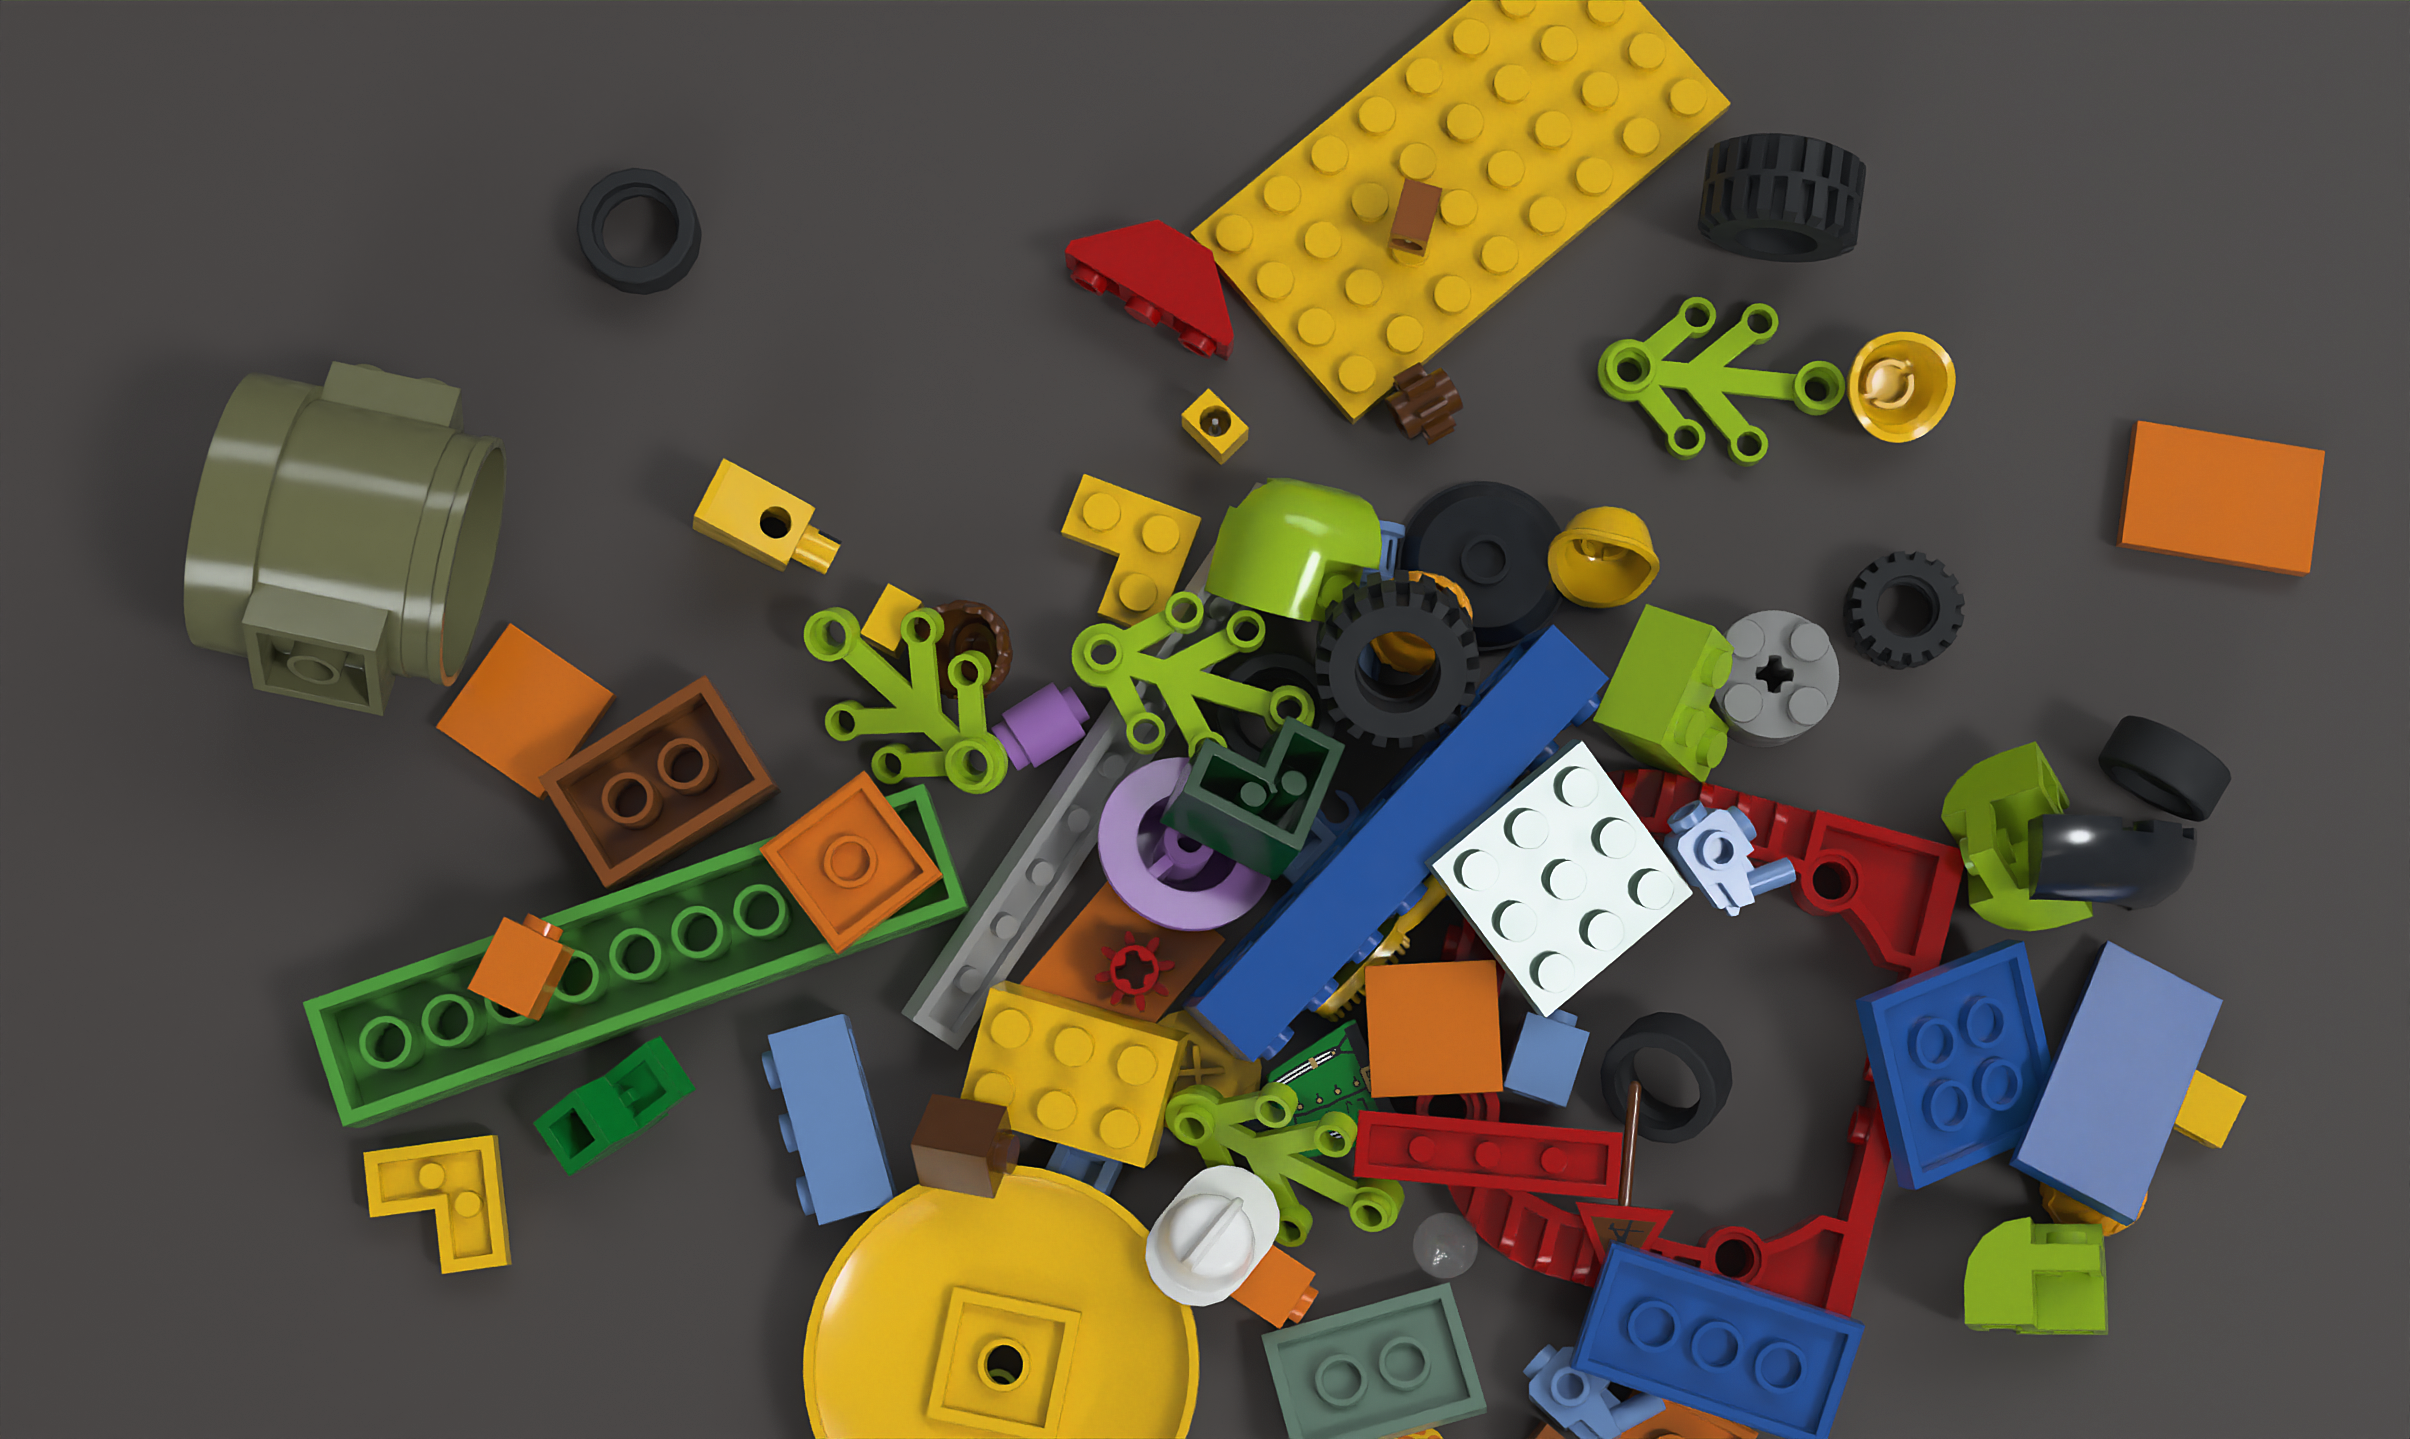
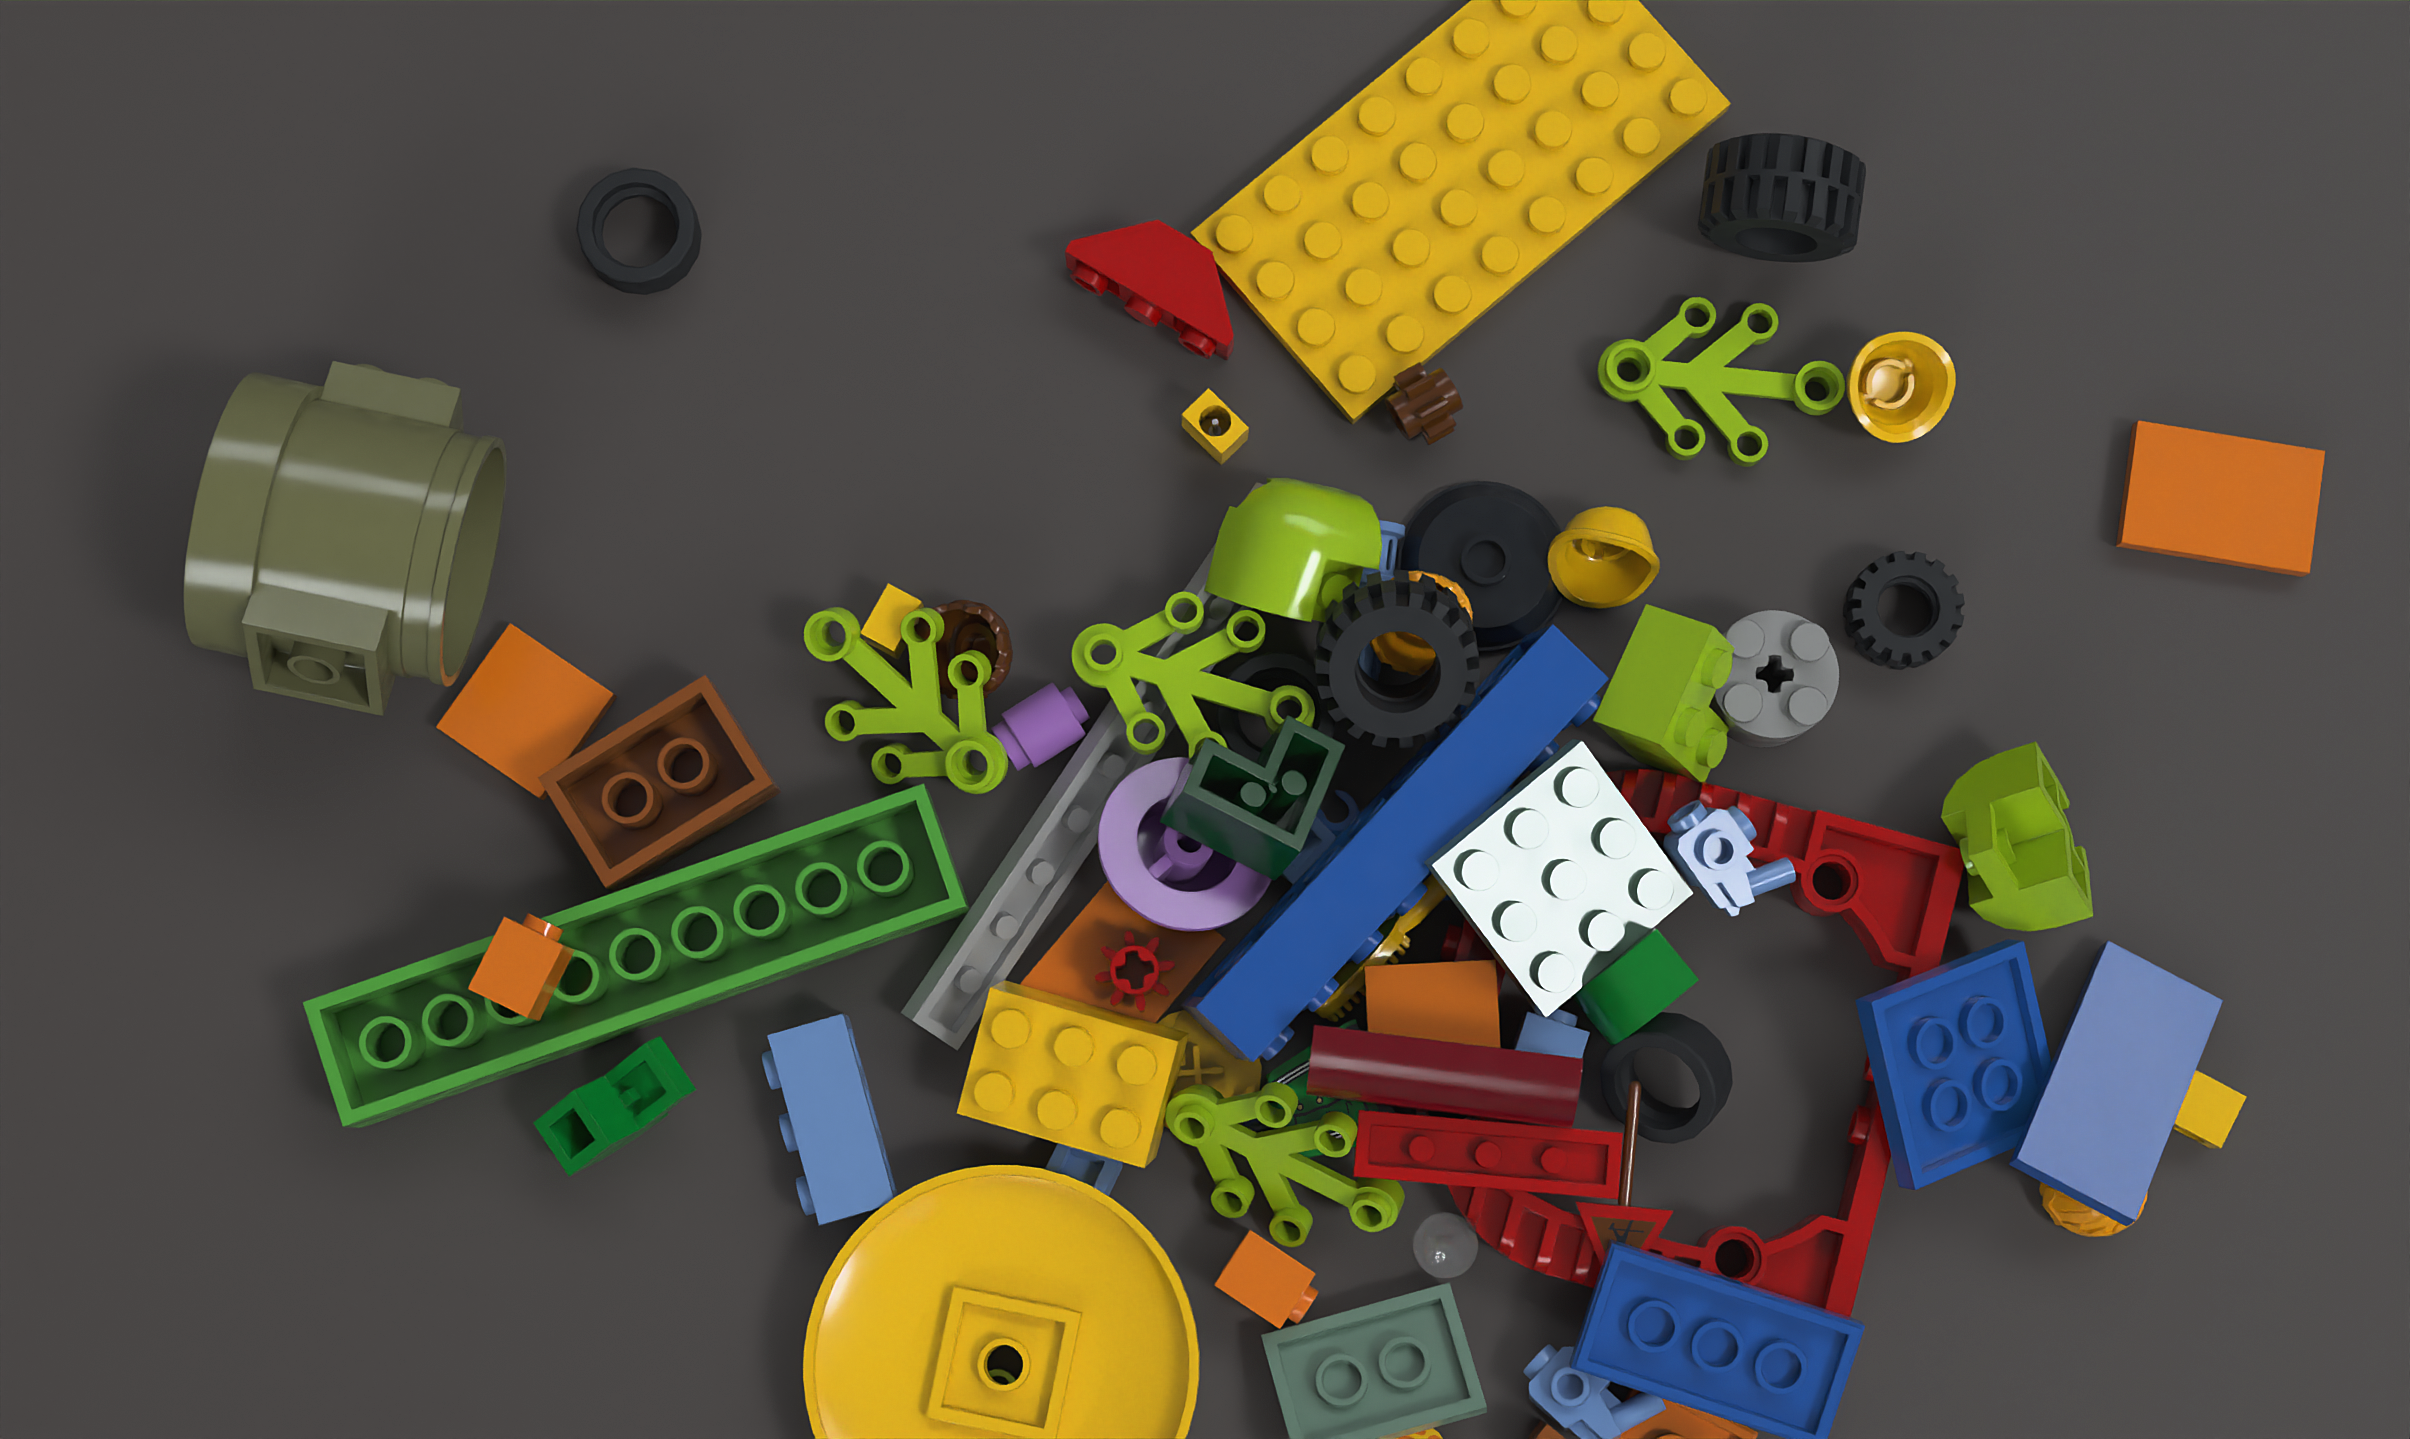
(462, 1186): yellow plate -> none
(741, 501): yellow torso -> none
(851, 862): orange tile -> none
(964, 1146): reddish brown brick -> none
(1146, 537): yellow plate -> none
(1212, 1235): white piece -> none
(1414, 217): dark orange piece -> none
(1444, 1076): none -> dark red brick
(1635, 987): none -> green brick
(2038, 1279): lime brick -> none
(2103, 863): black brick -> none
(2164, 768): black tyre -> none

